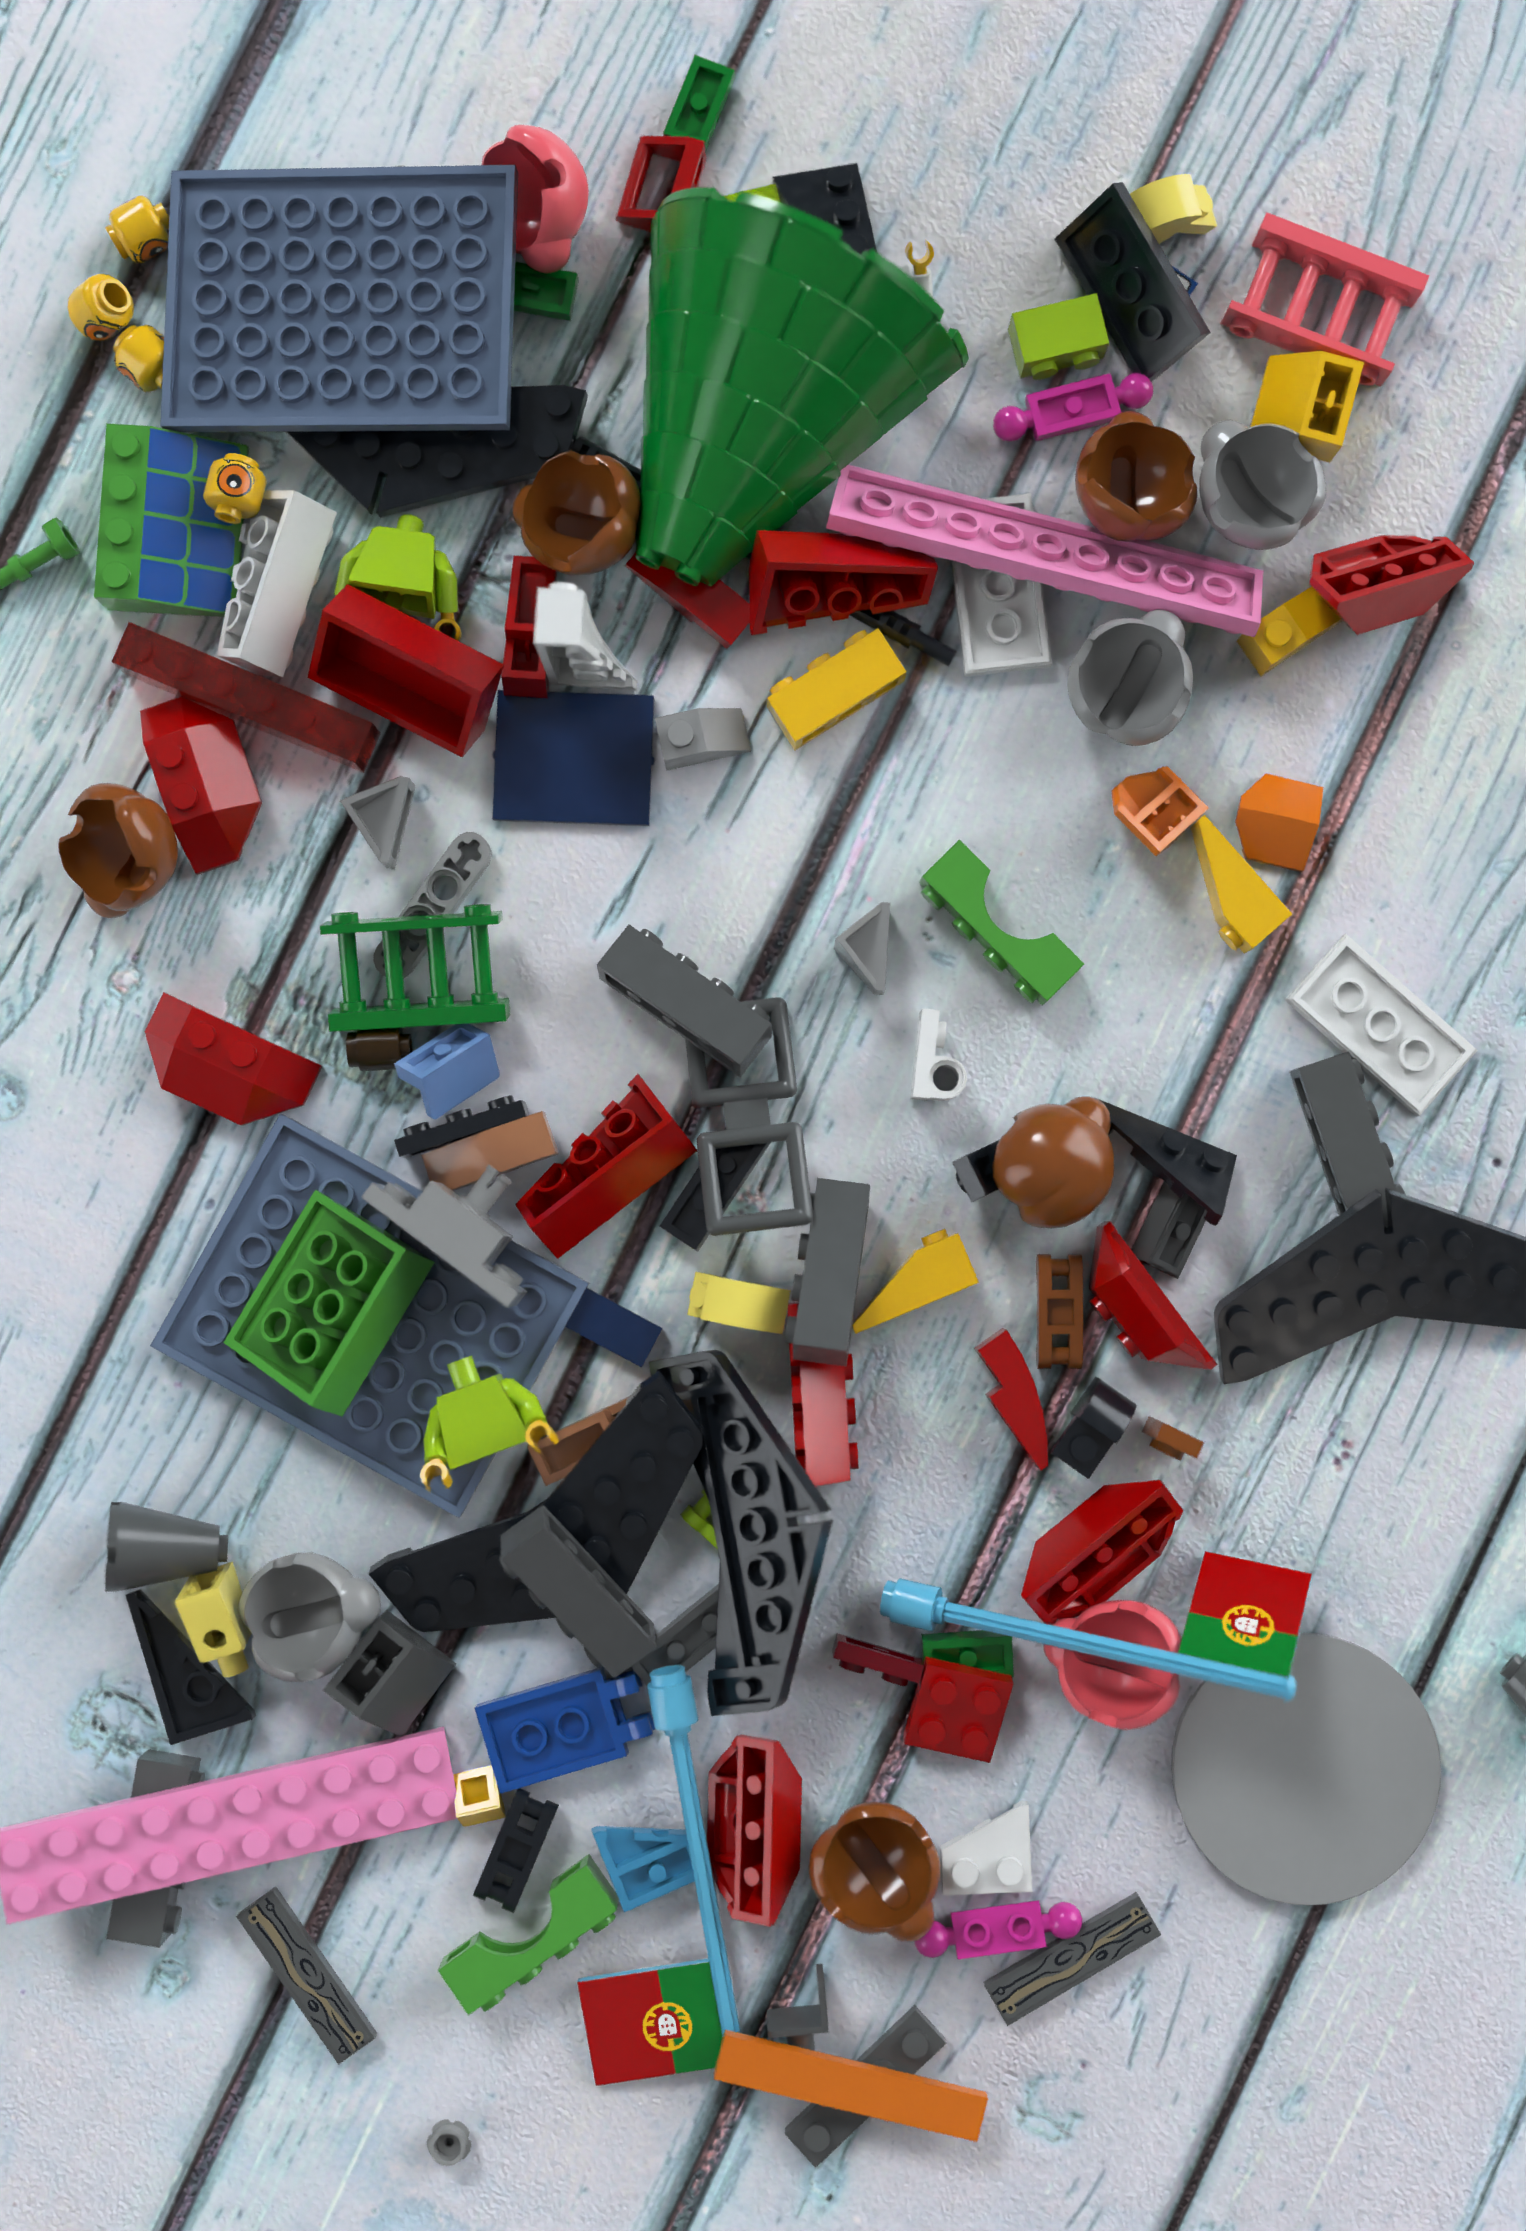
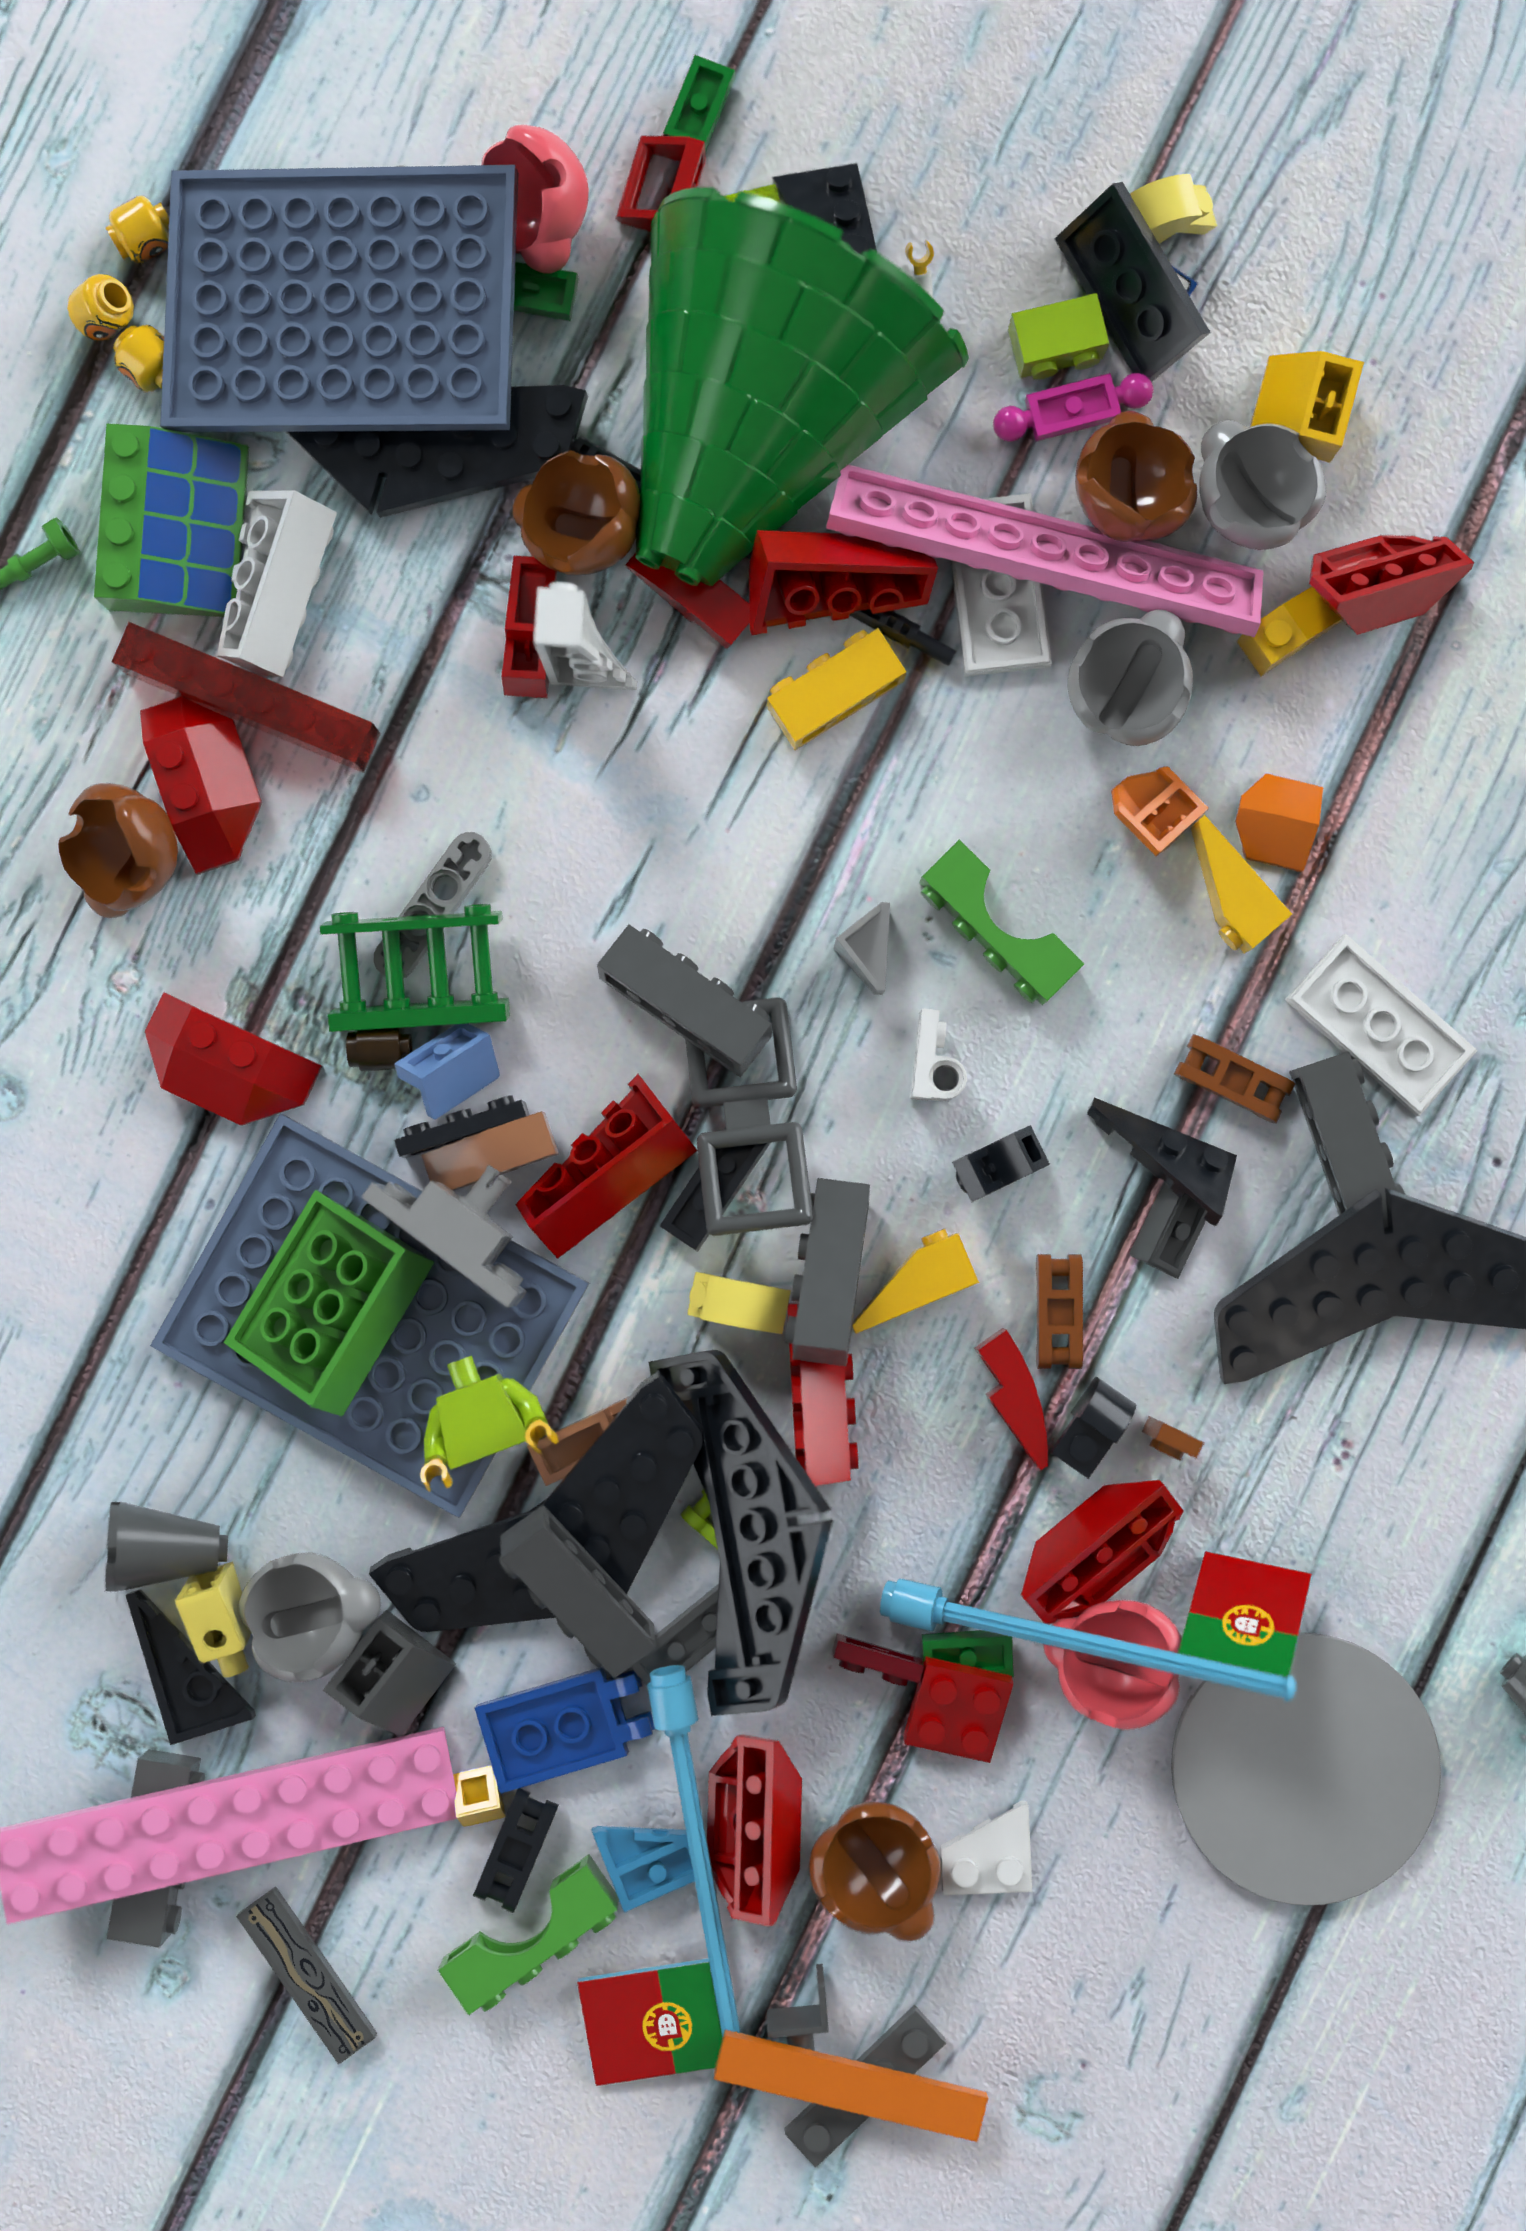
(234, 488): yellow head -> none
(382, 816): light grey slope -> none
(403, 572): lime torso -> none
(404, 670): red piece -> none
(444, 2153): light grey plate -> none
(574, 758): dark blue piece -> none
(614, 1327): dark blue tile -> none
(701, 736): light grey slope -> none
(1000, 1929): dark pink plate -> none
(1056, 1162): dark orange piece -> none
(1073, 1960): dark grey tile -> none
(1139, 1306): red wedge -> none
(1235, 1078): none -> dark orange plate
(1320, 256): coral fence -> none

